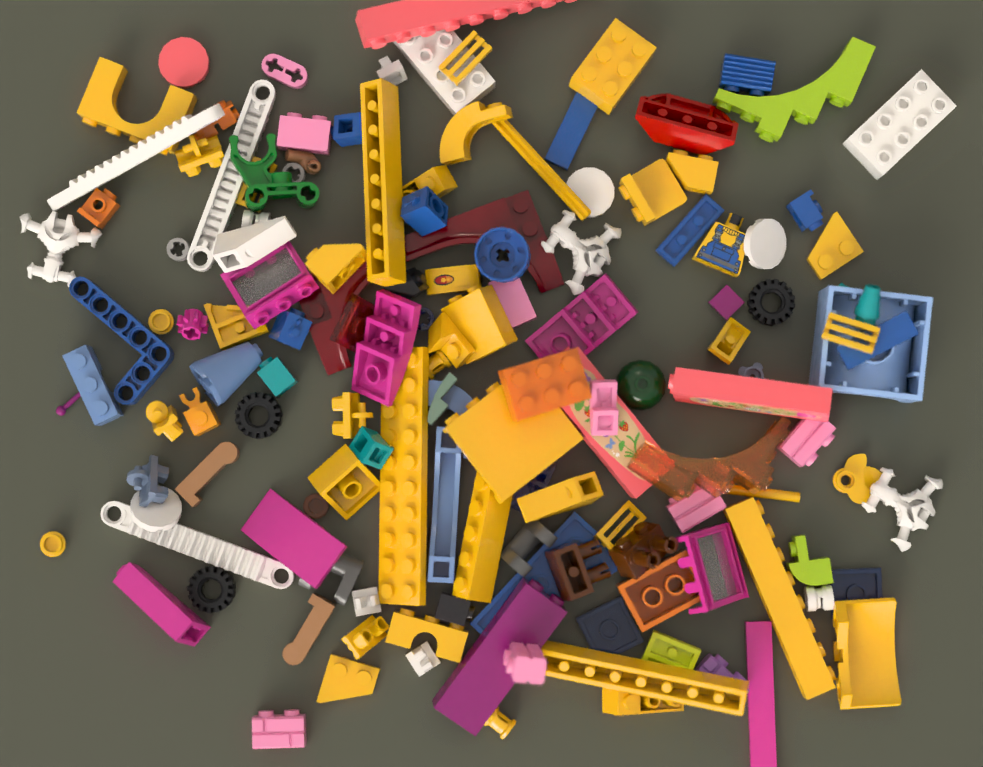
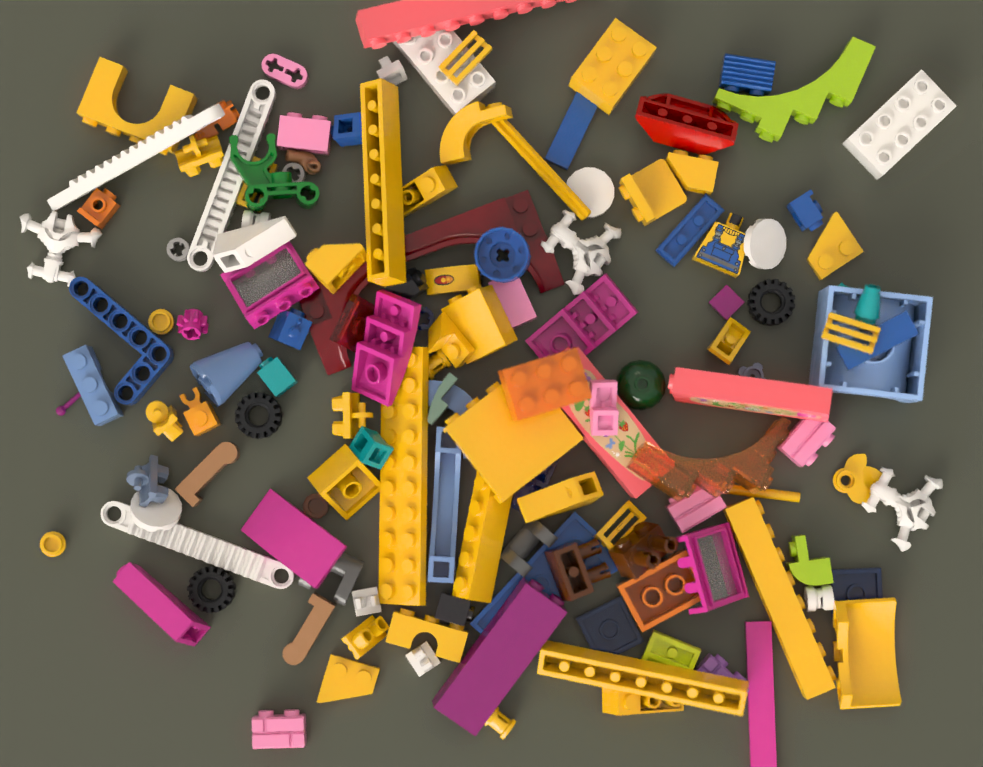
(184, 62): coral tile -> none
(231, 325): yellow wing -> none
(424, 211): blue head -> none
(525, 663): bright pink brick -> none

